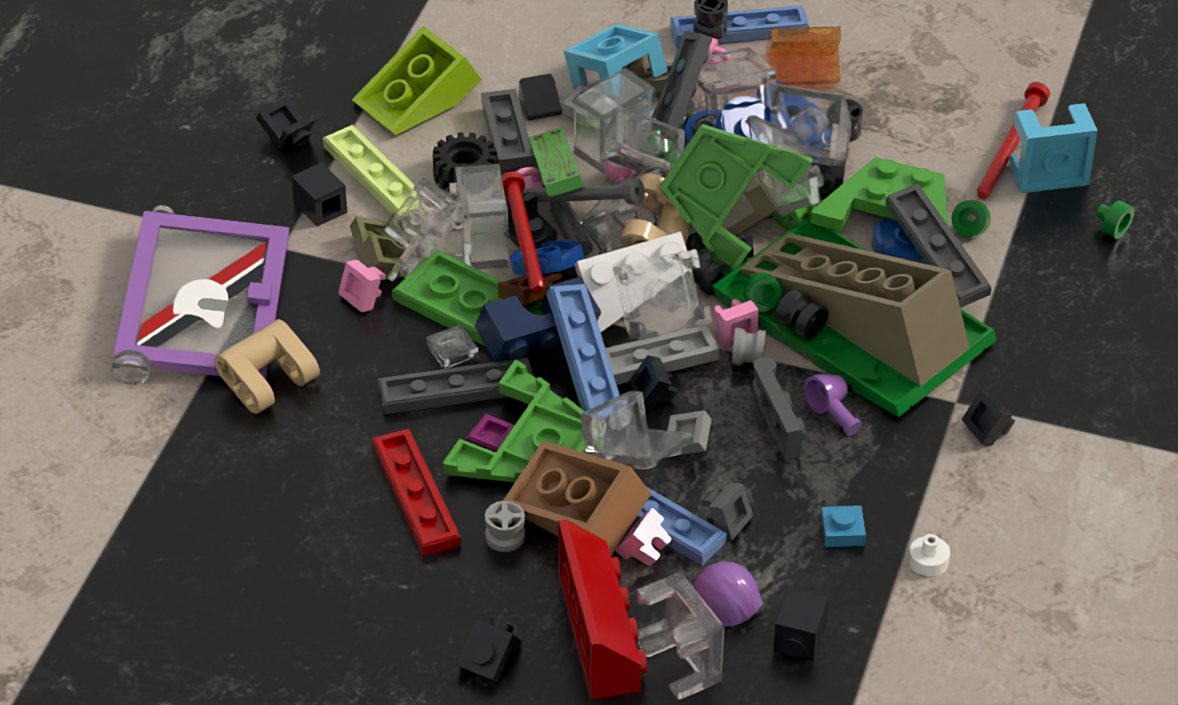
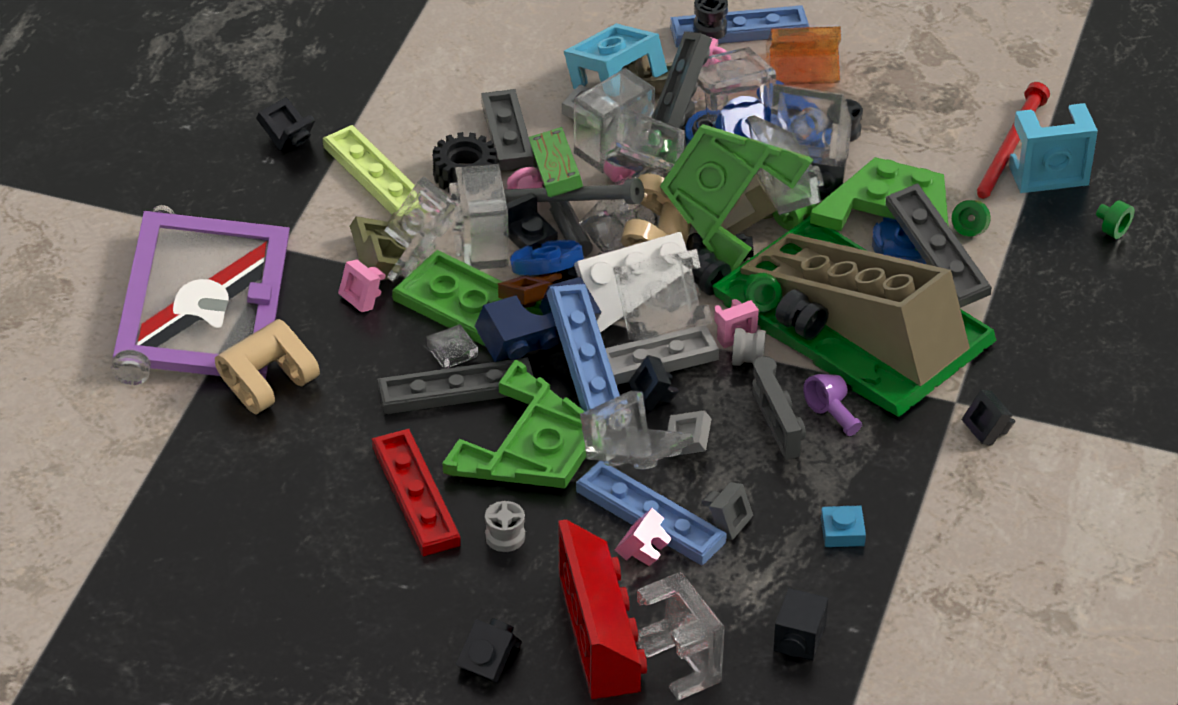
(319, 194): black brick -> none
(417, 83): lime slope -> none
(490, 433): magenta tile -> none
(513, 187): red bar -> none
(539, 96): black slope -> none
(579, 488): medium nougat slope -> none
(729, 592): medium lavender hair -> none
(929, 556): white tile -> none

